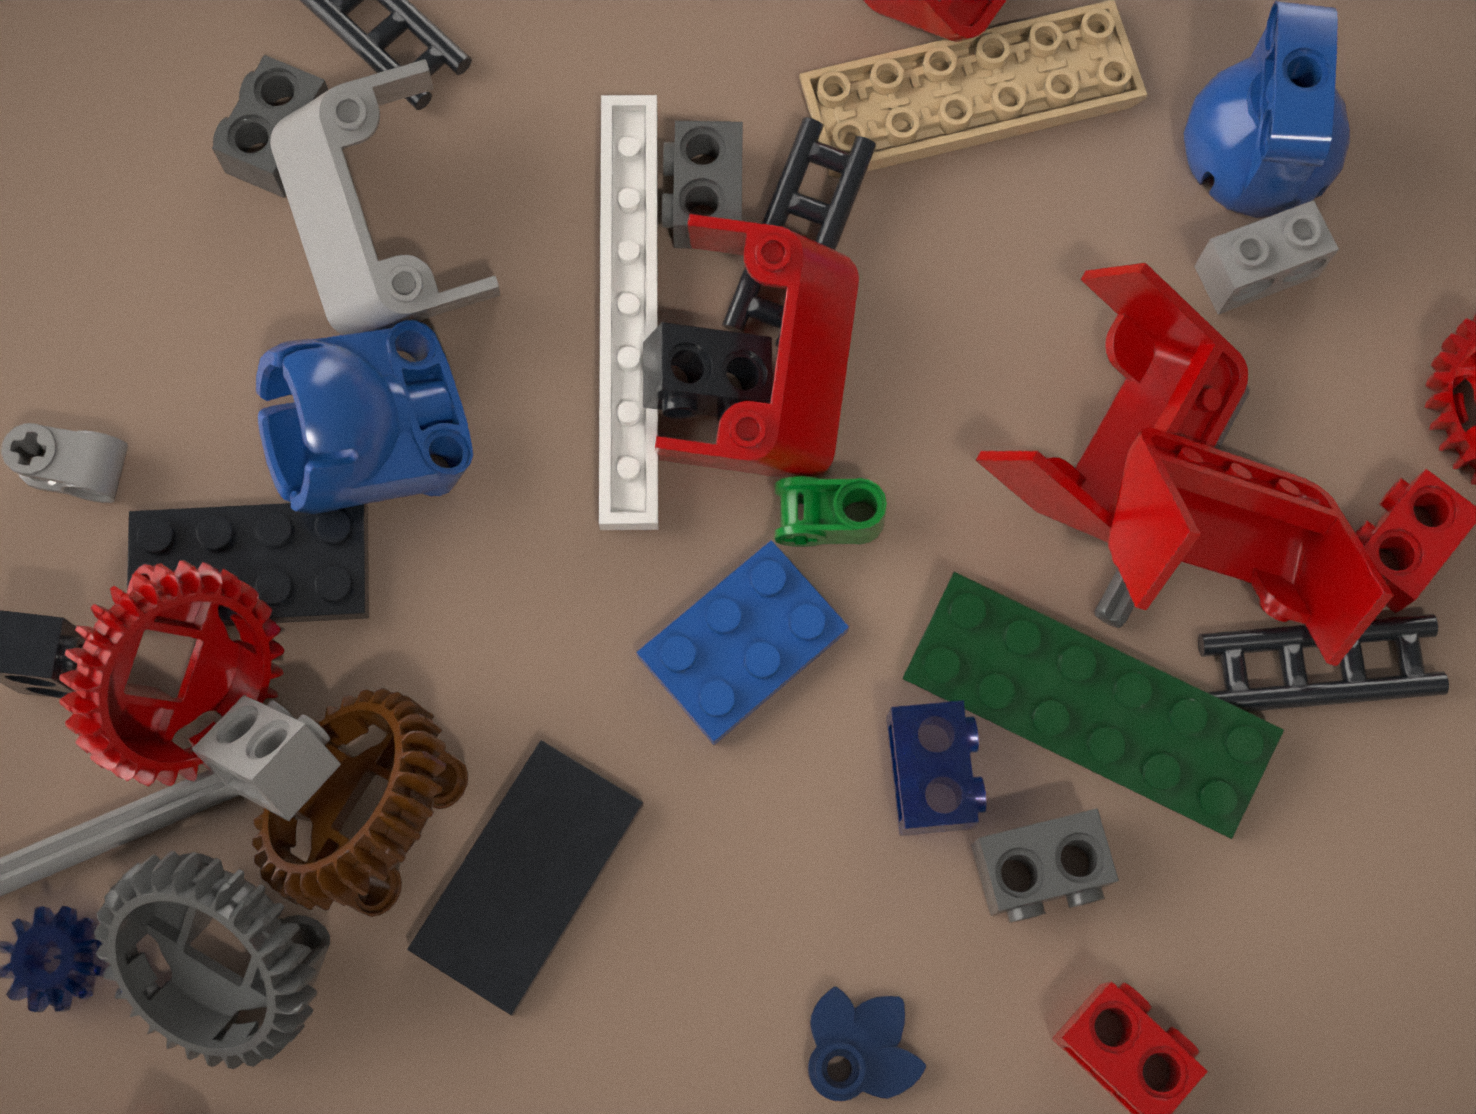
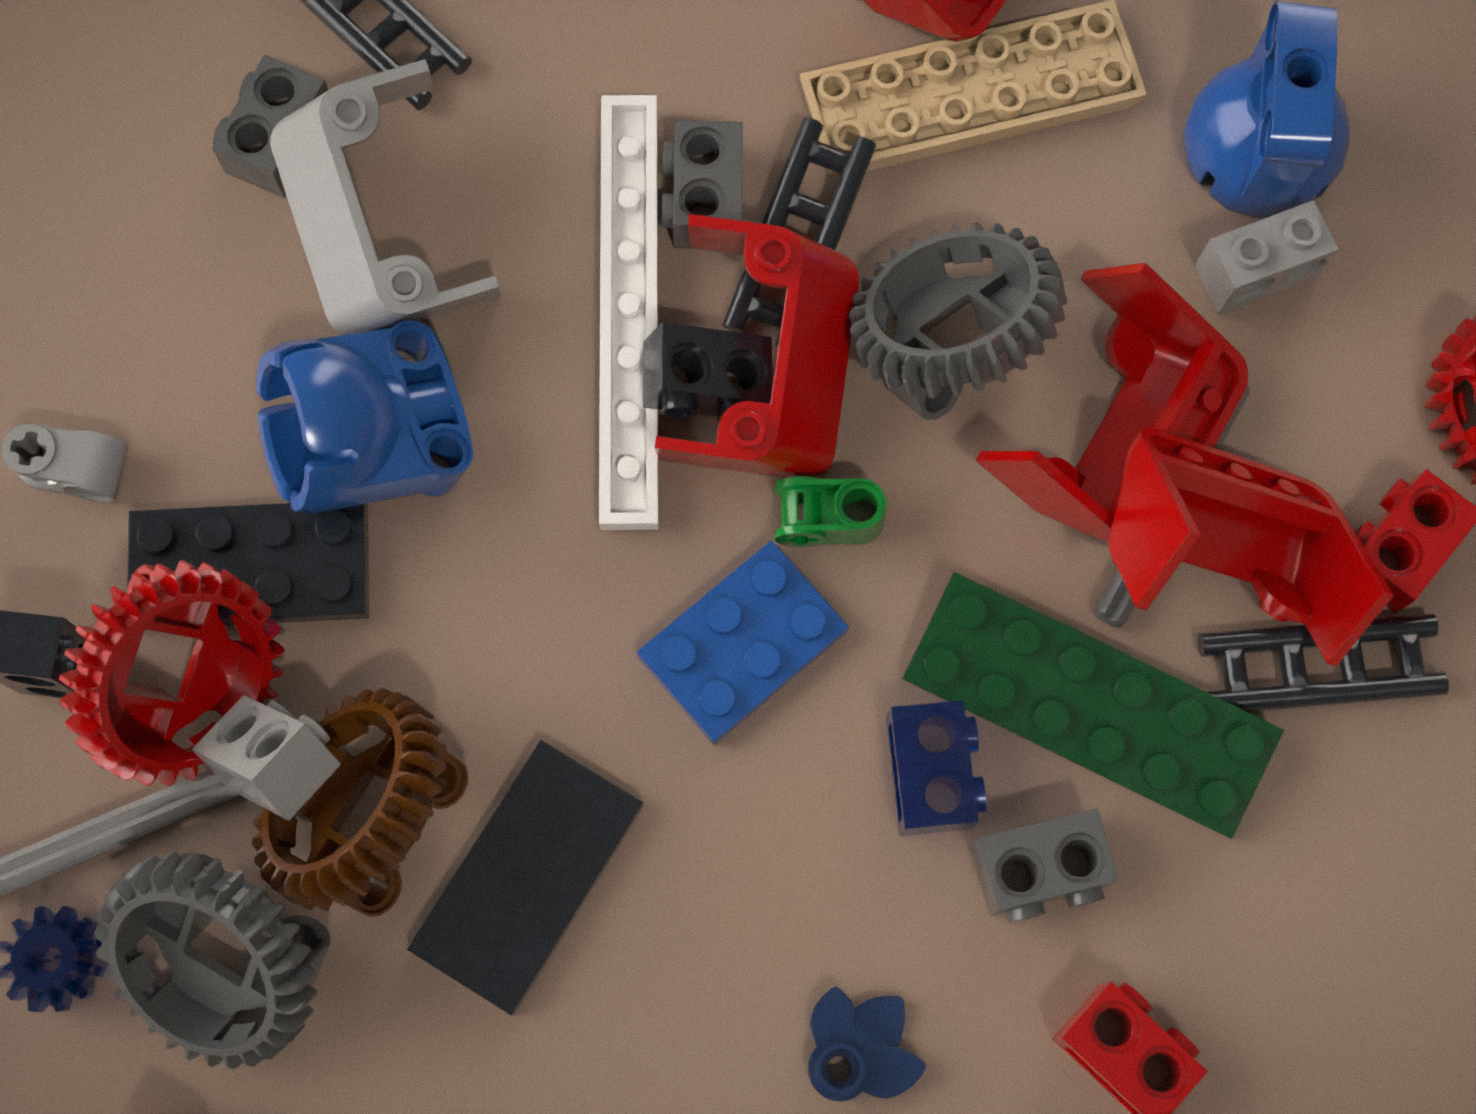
(1011, 305): none -> dark grey piece

